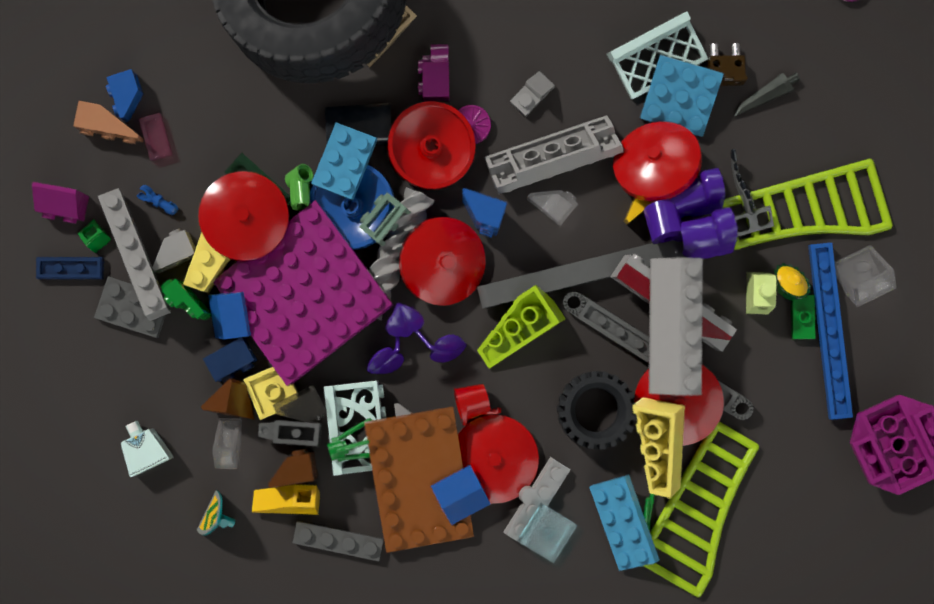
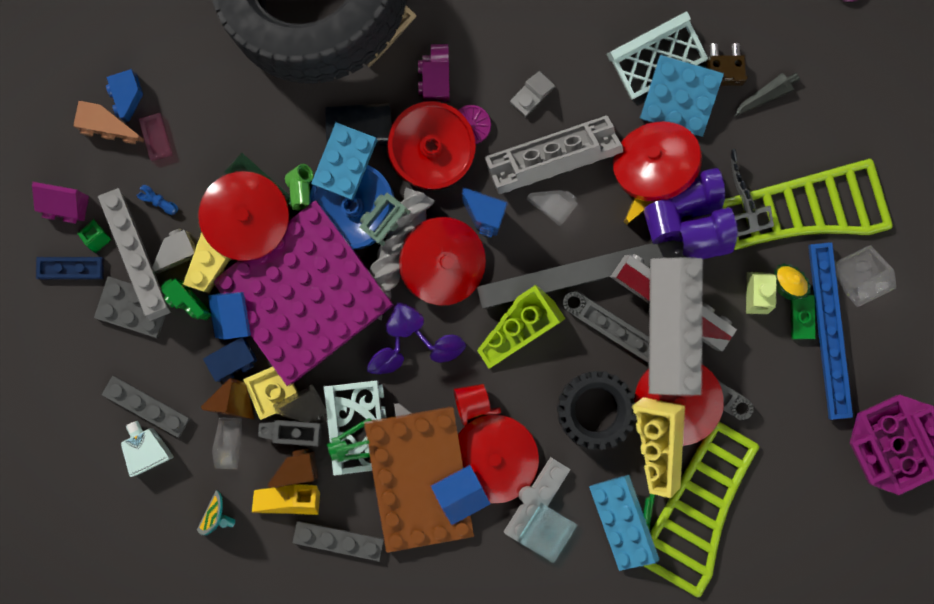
(146, 406): none -> dark grey plate

